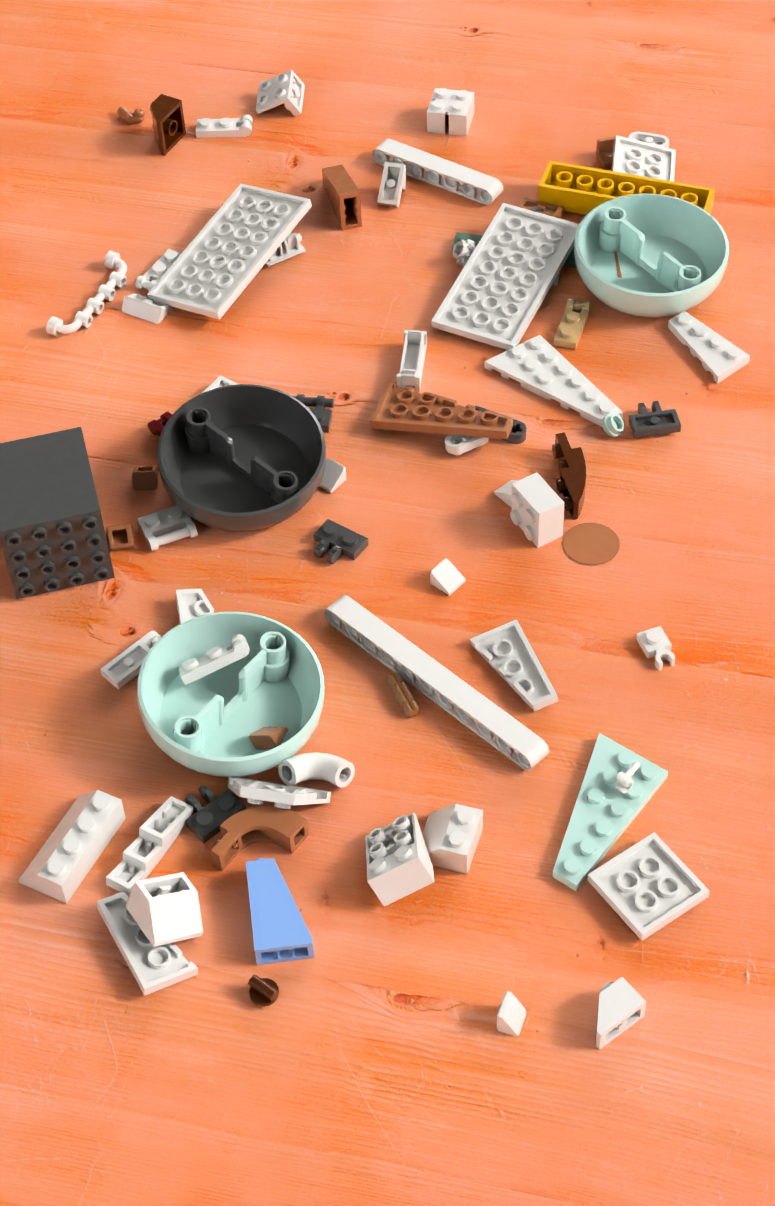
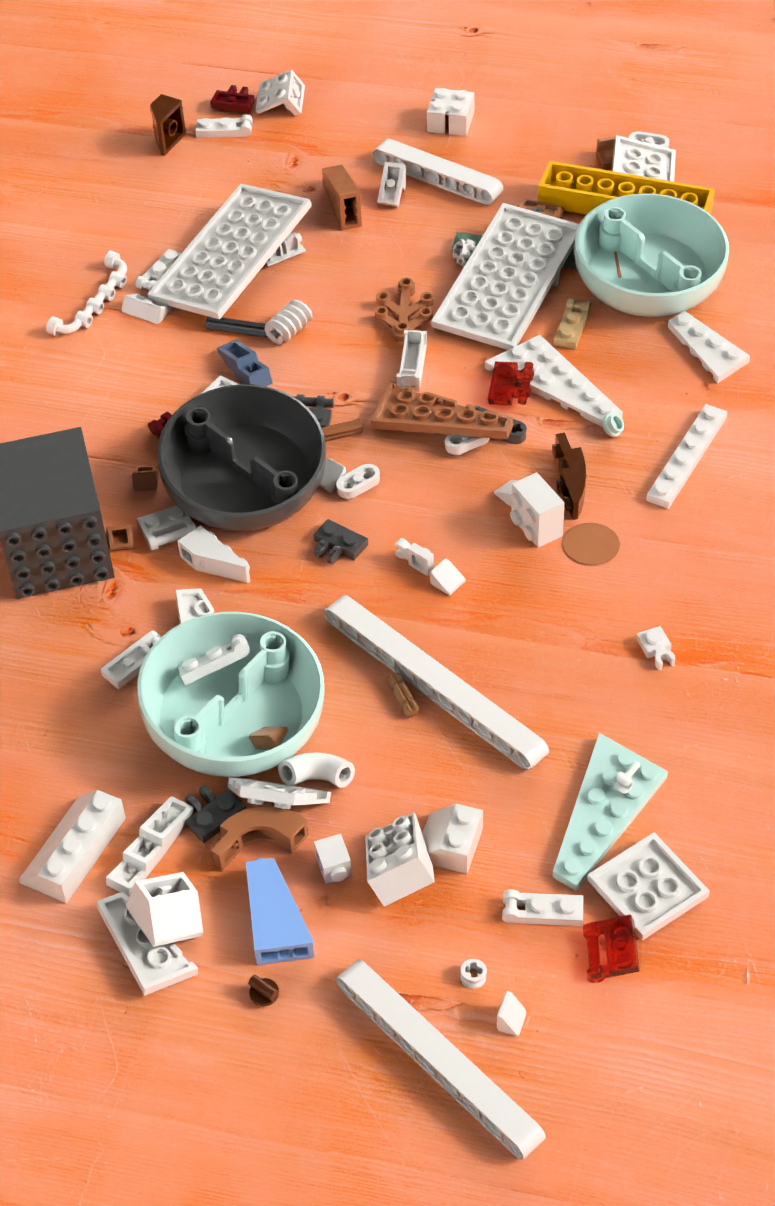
(135, 117): nougat arm -> none
(209, 555): none -> white slope
(233, 101): none -> dark red hinge
(236, 326): none -> black axle
(245, 364): none -> sand blue slope
(288, 322): none -> white piece
(333, 859): none -> white brick
(342, 429): none -> nougat axle
(358, 481): none -> white plate
(406, 289): none -> nougat plant
(417, 556): none -> white plate
(441, 1060): none -> white beam
(465, 976): none -> white bush
(503, 383): none -> clear red plate
(516, 663): white wing -> none
(542, 908): none -> white plate
(617, 1010): white slope -> none
(620, 948): none -> clear red plate
(654, 422): dark grey hinge -> none
(686, 456): none -> white plate

